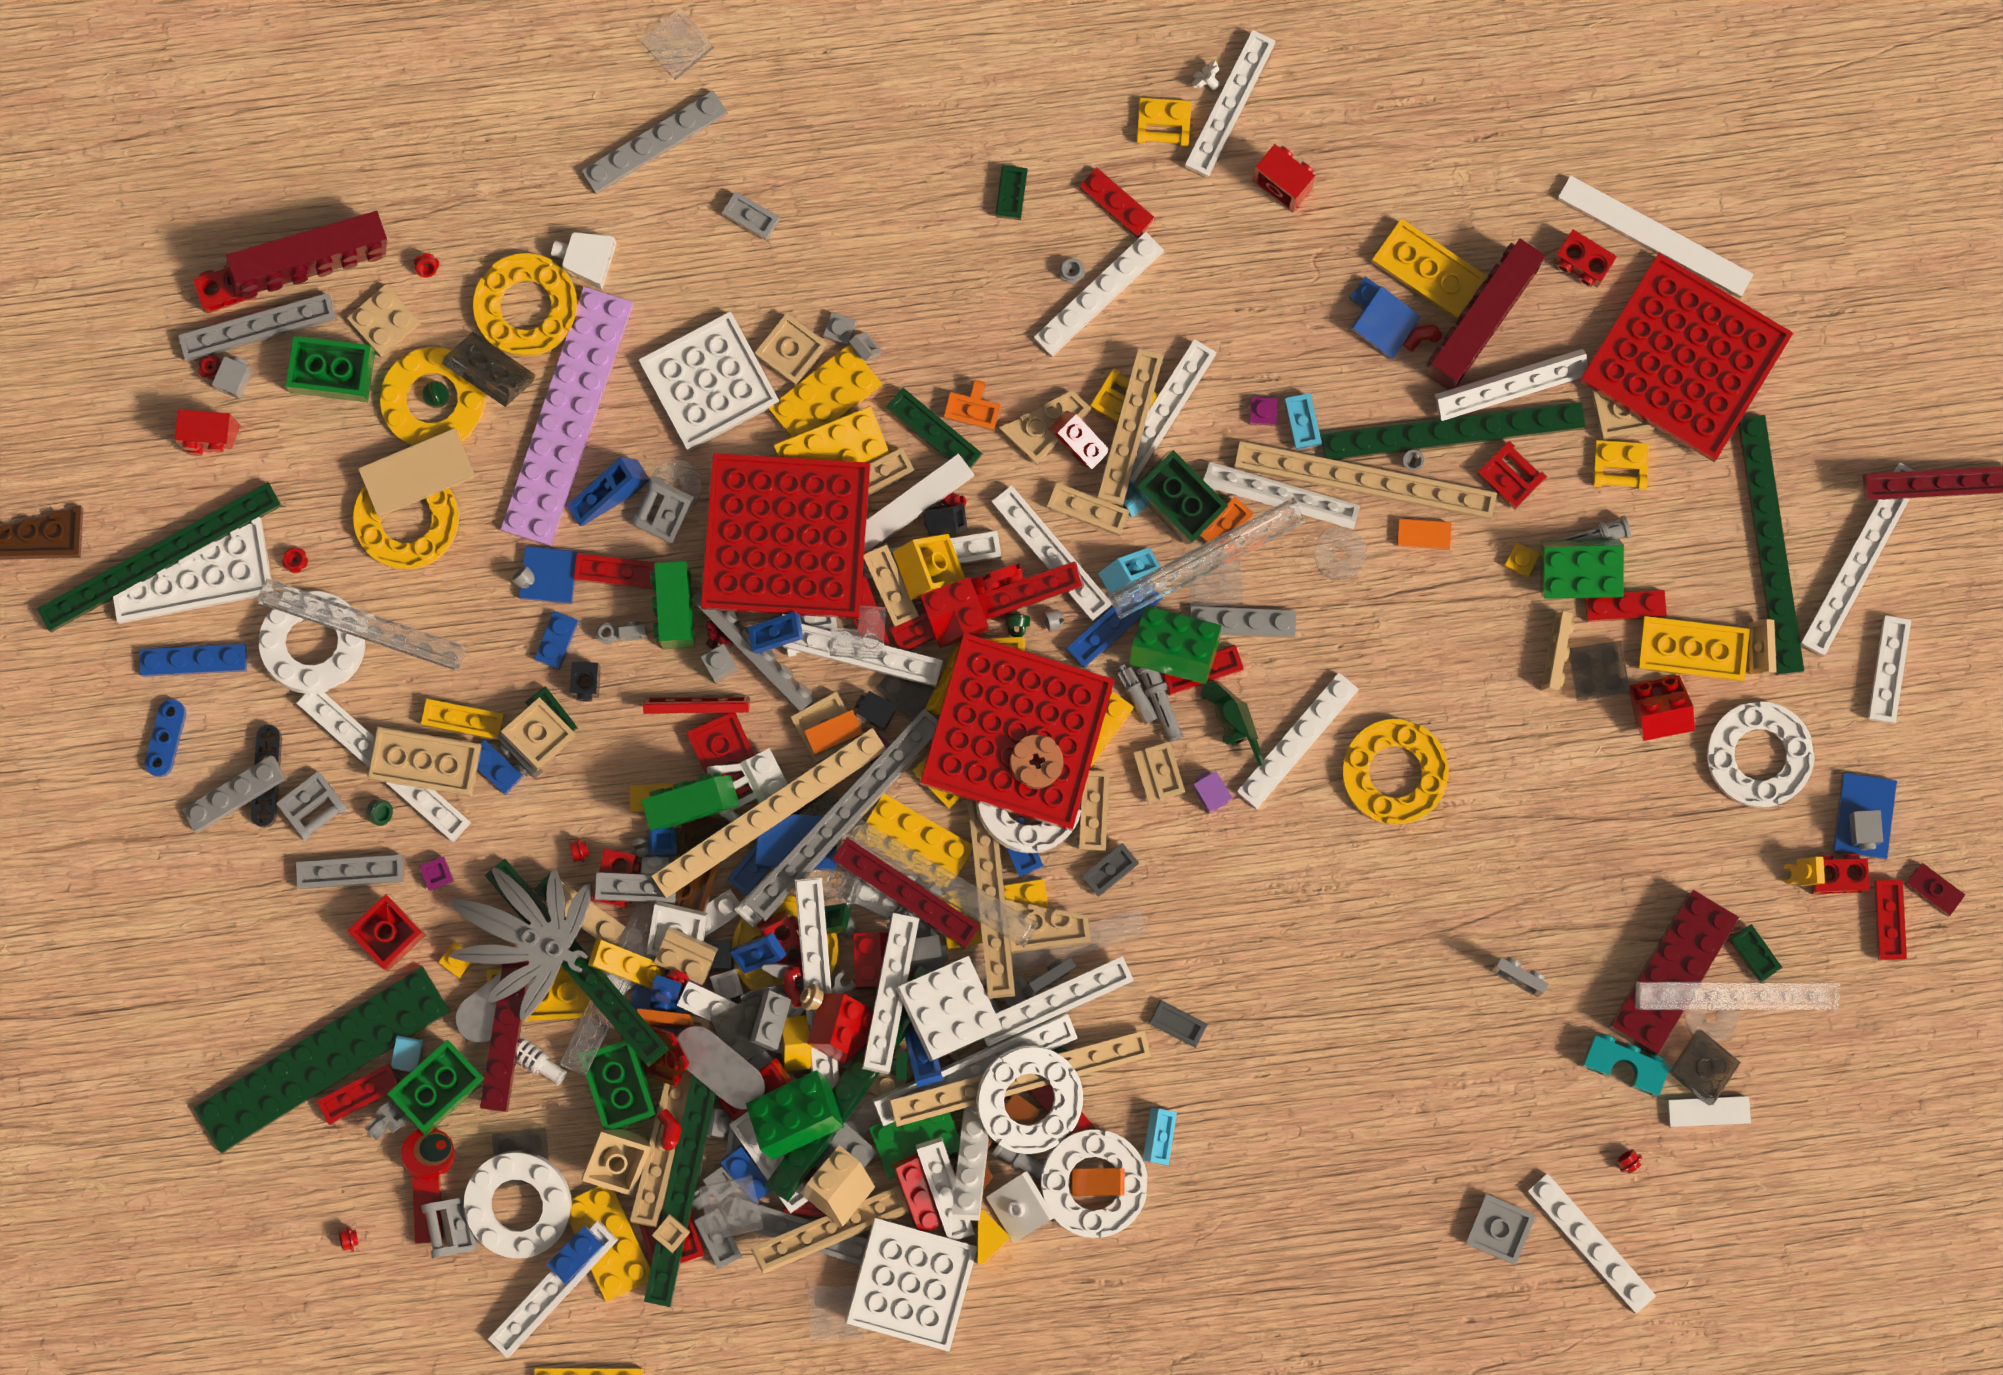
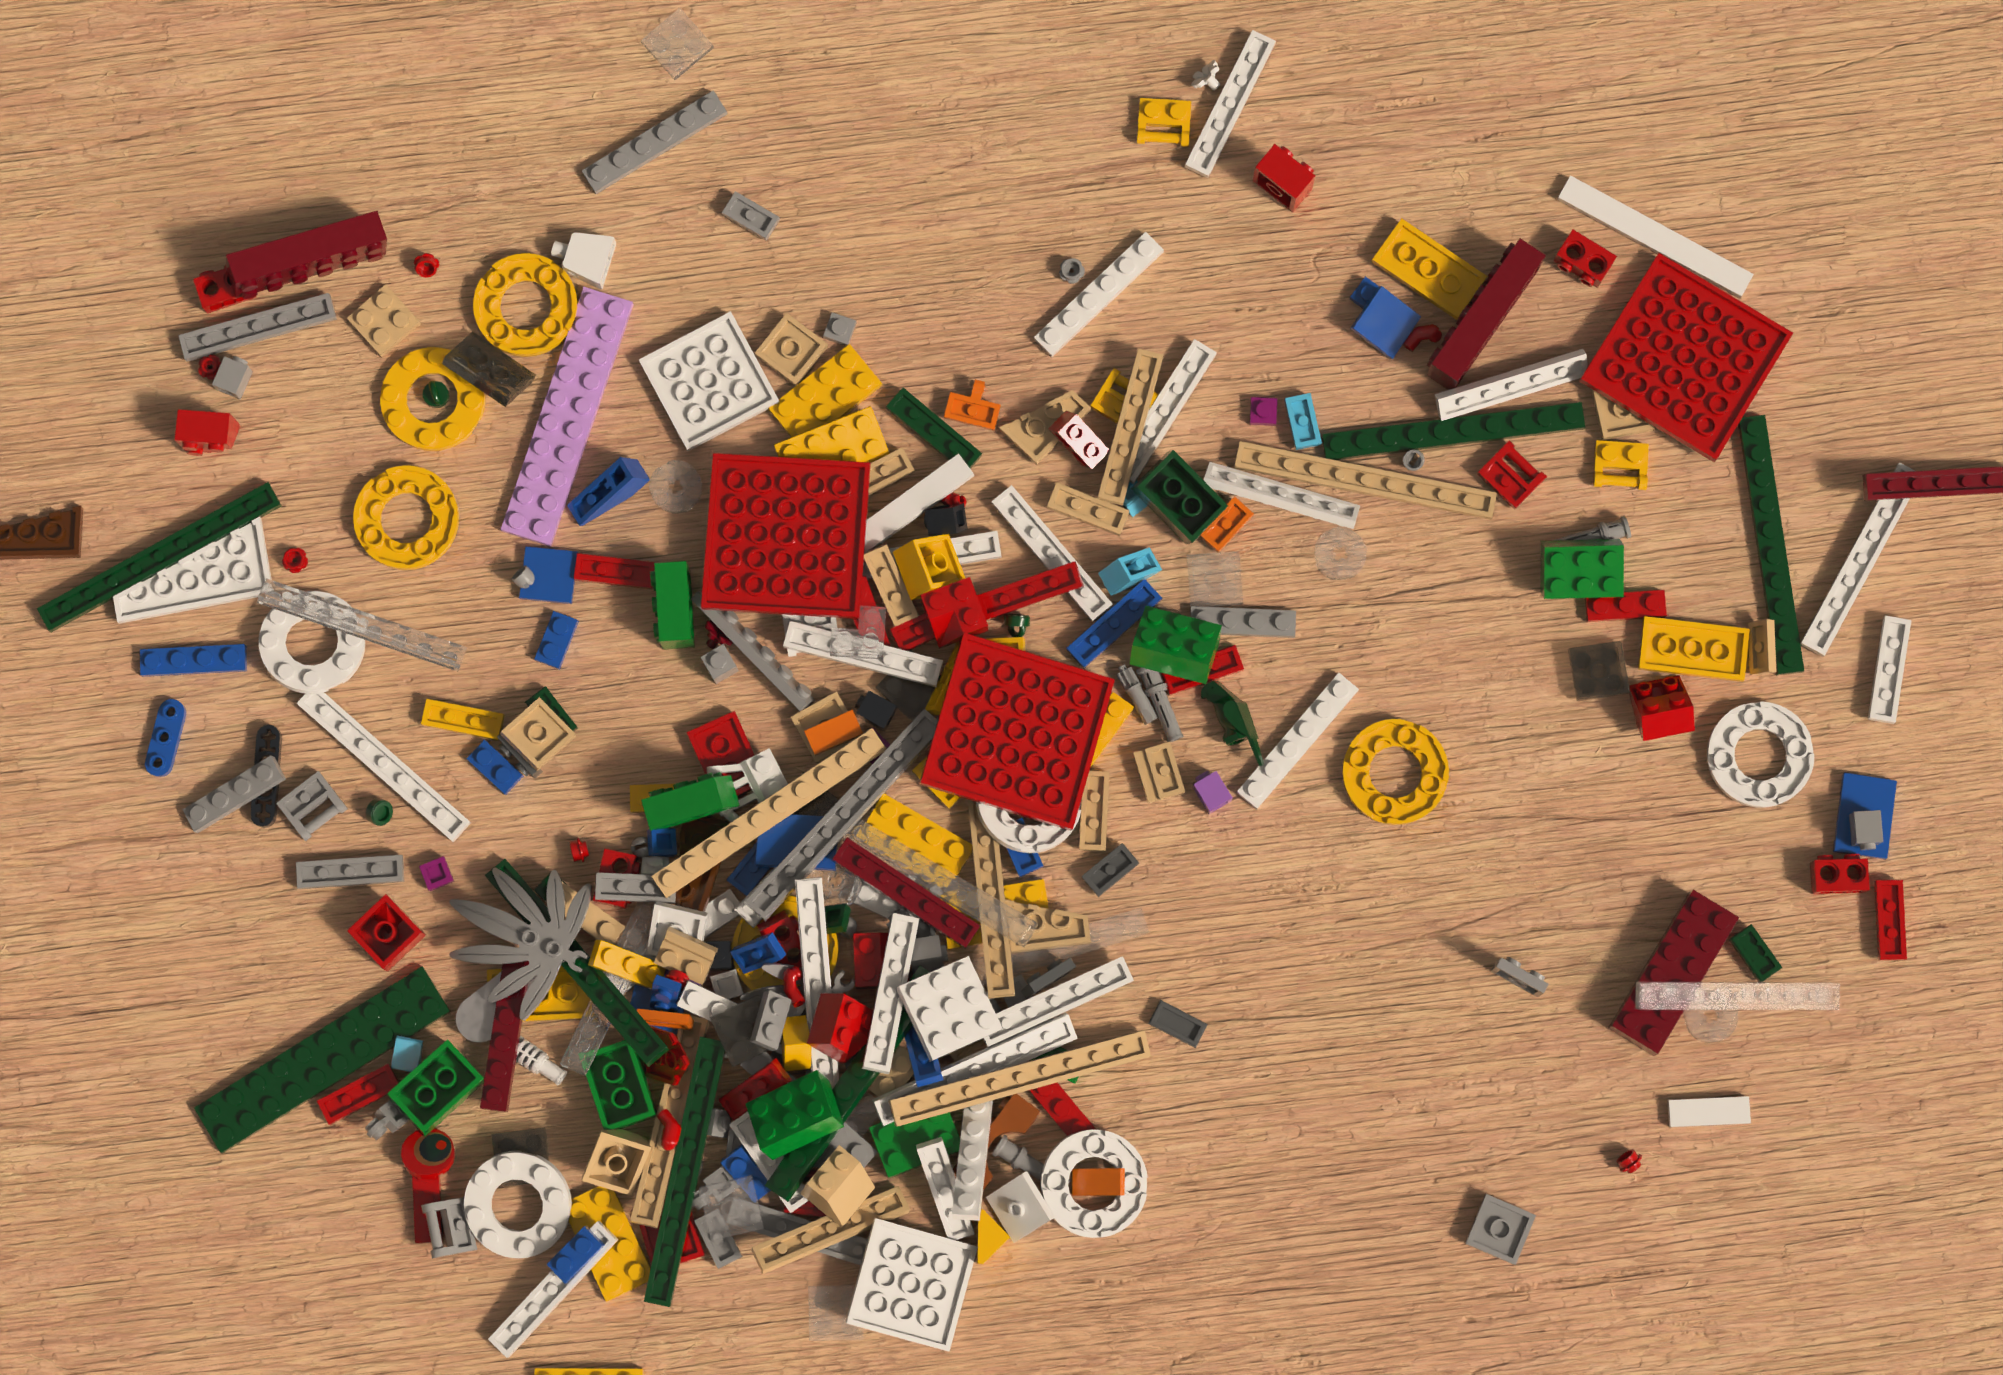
(330, 369): green brick -> none
(348, 1239): red plate -> none
(417, 472): tan tile -> none
(424, 761): tan tile -> none
(455, 966): yellow plate -> none
(582, 669): black brick -> none
(631, 632): light grey plate -> none
(670, 513): light grey plate -> none
(671, 1233): tan plate -> none
(721, 1067): flat silver sticker -> none
(725, 704): red tile -> none
(775, 632): blue plate -> none
(811, 997): tan plate -> none
(865, 347): light grey plate -> none
(900, 1066): dark green plate -> none
(917, 1193): red plate -> none
(998, 578): red plate -> none
(1011, 192): dark green plate -> none
(1028, 774): nougat plate -> none
(1053, 619): light grey hinge -> none
(1058, 1122): white plate -> none
(1117, 202): red plate -> none
(1159, 1136): medium azure plate -> none
(1206, 558): clear plate -> none
(1424, 534): orange tile -> none
(1521, 560): yellow plate -> none
(1557, 652): tan plate -> none
(1591, 1243): white plate -> none
(1648, 1071): teal arch -> none
(1704, 1067): clear smoke plate -> none
(1806, 871): yellow plate -> none
(1935, 889): dark red plate -> none

